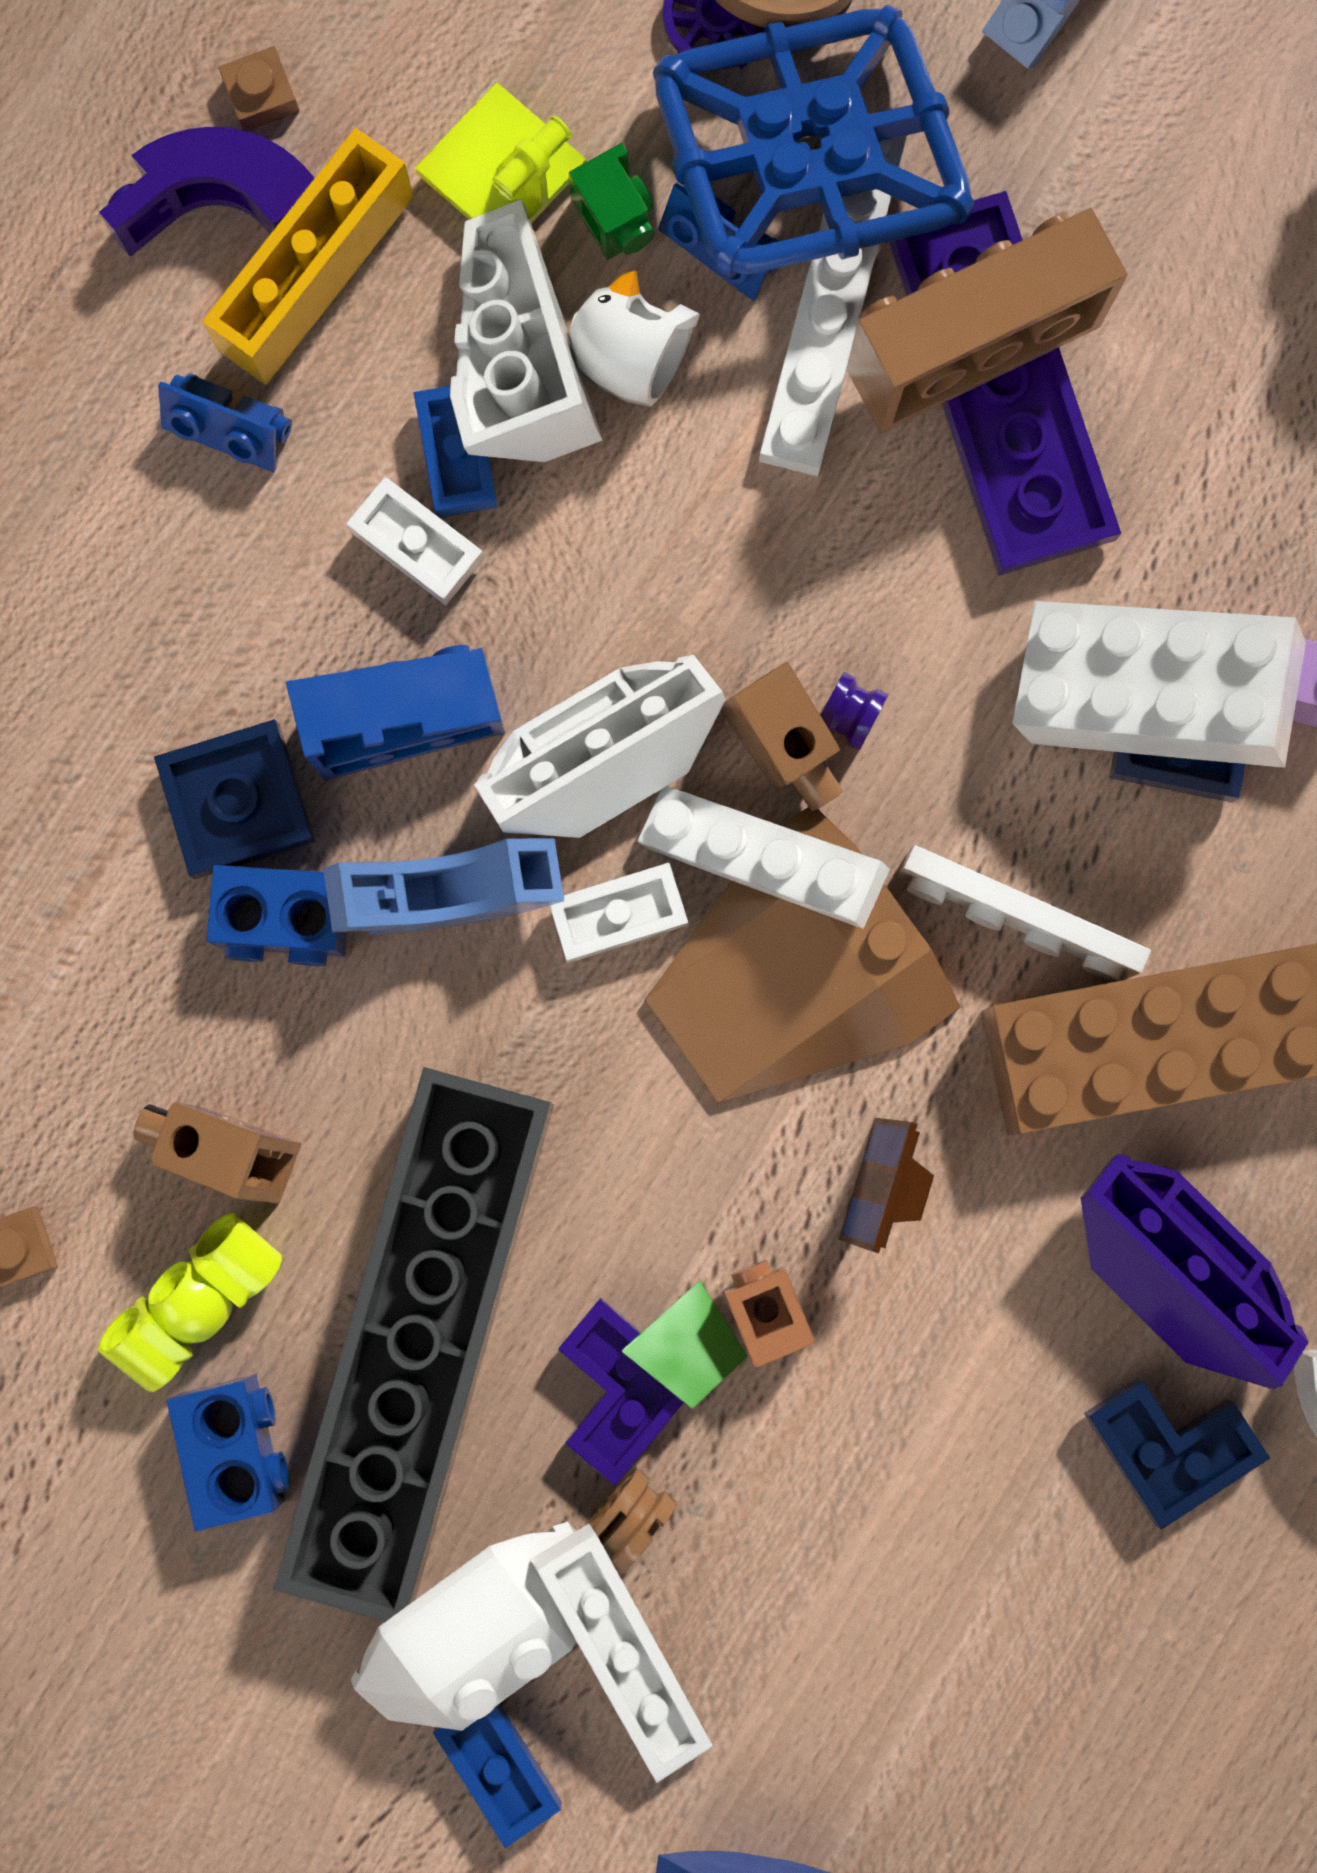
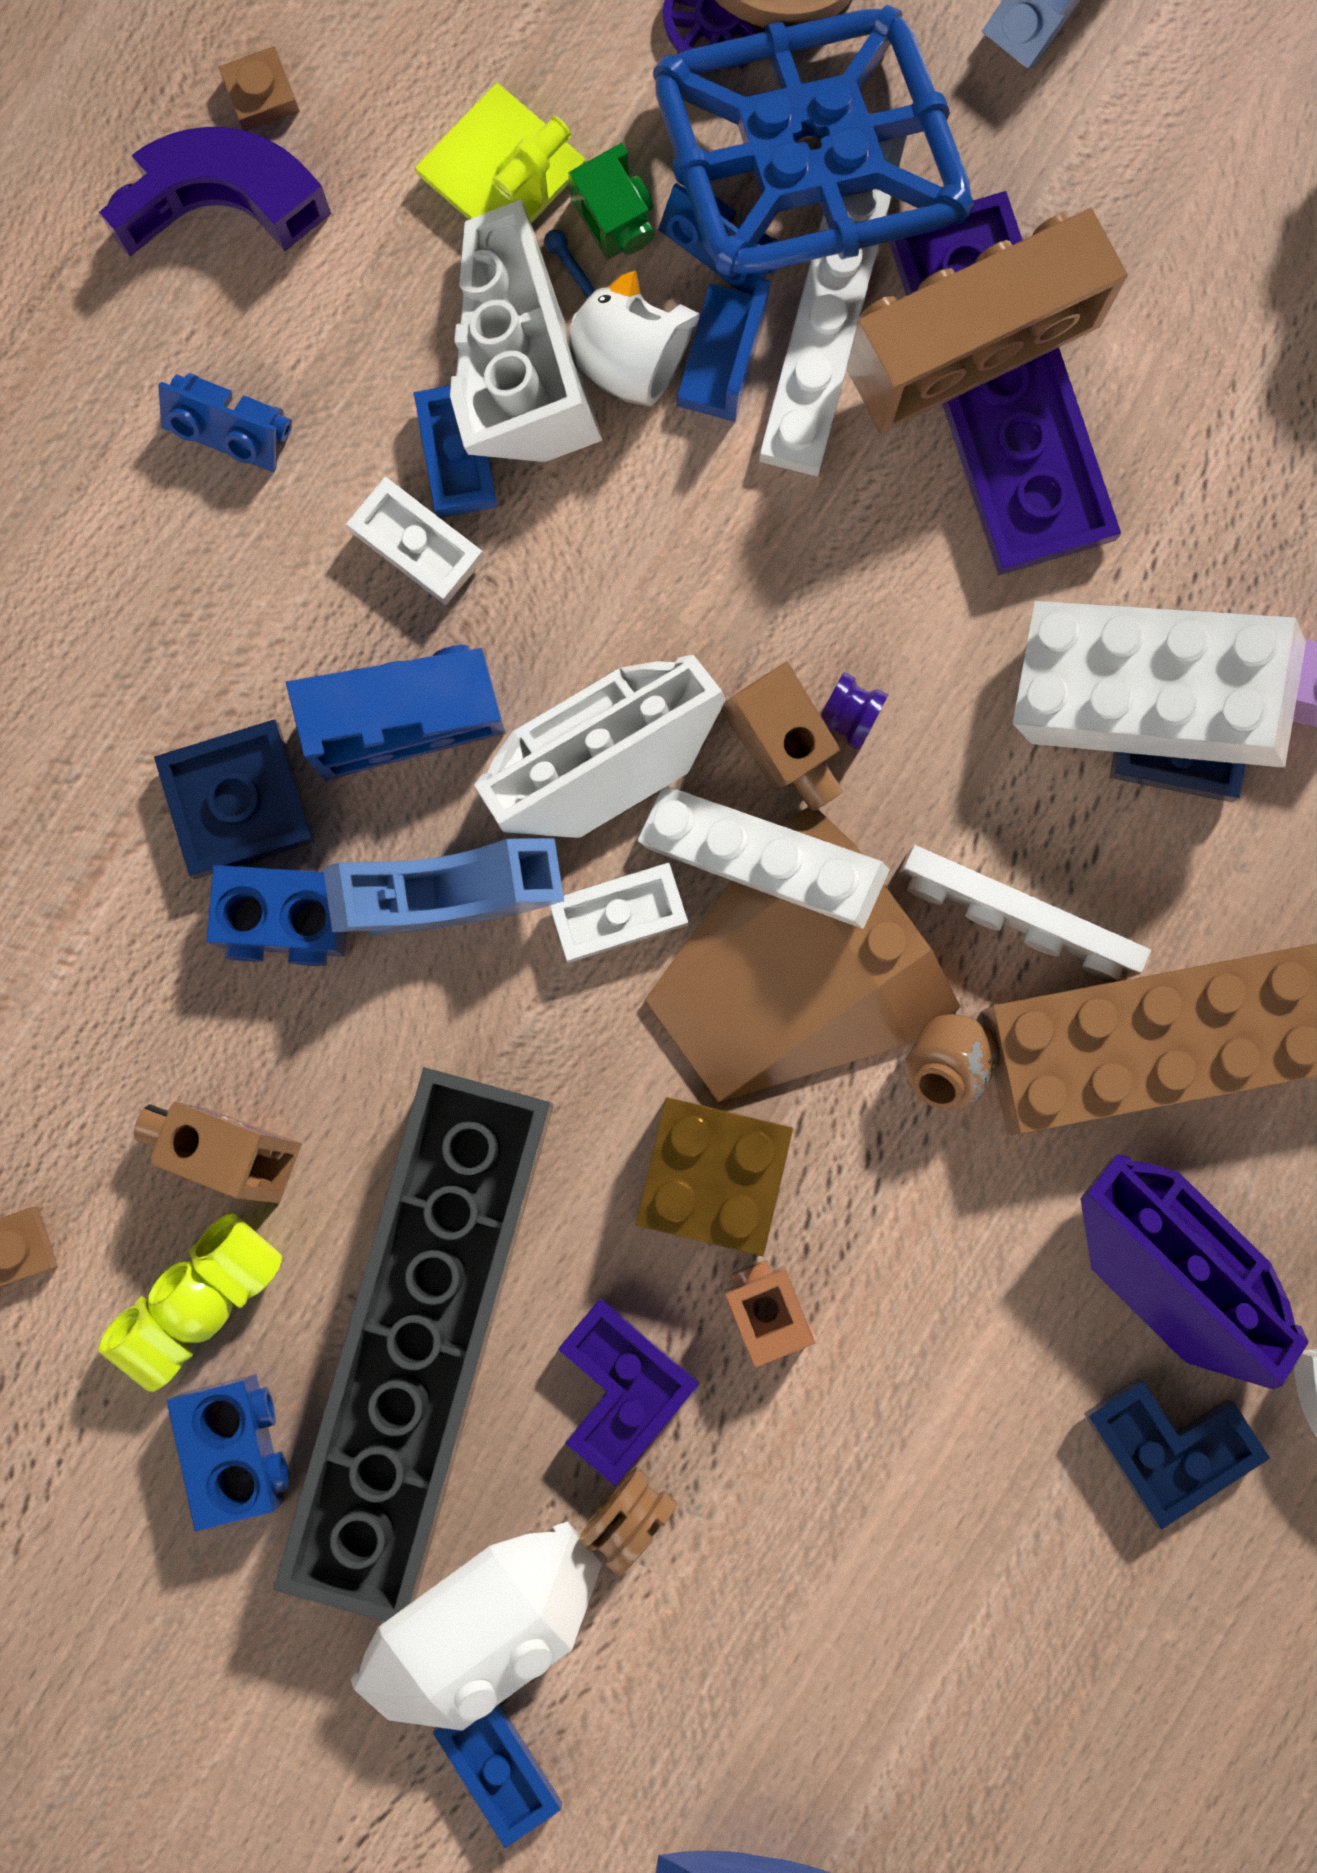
(309, 256): yellow brick -> none
(556, 243): none -> blue hinge
(622, 1652): white plate -> none
(688, 1347): bright green sticker -> none
(714, 1176): none -> pearl gold brick
(723, 350): none -> blue panel
(887, 1187): reddish brown piece -> none
(952, 1062): none -> medium nougat head

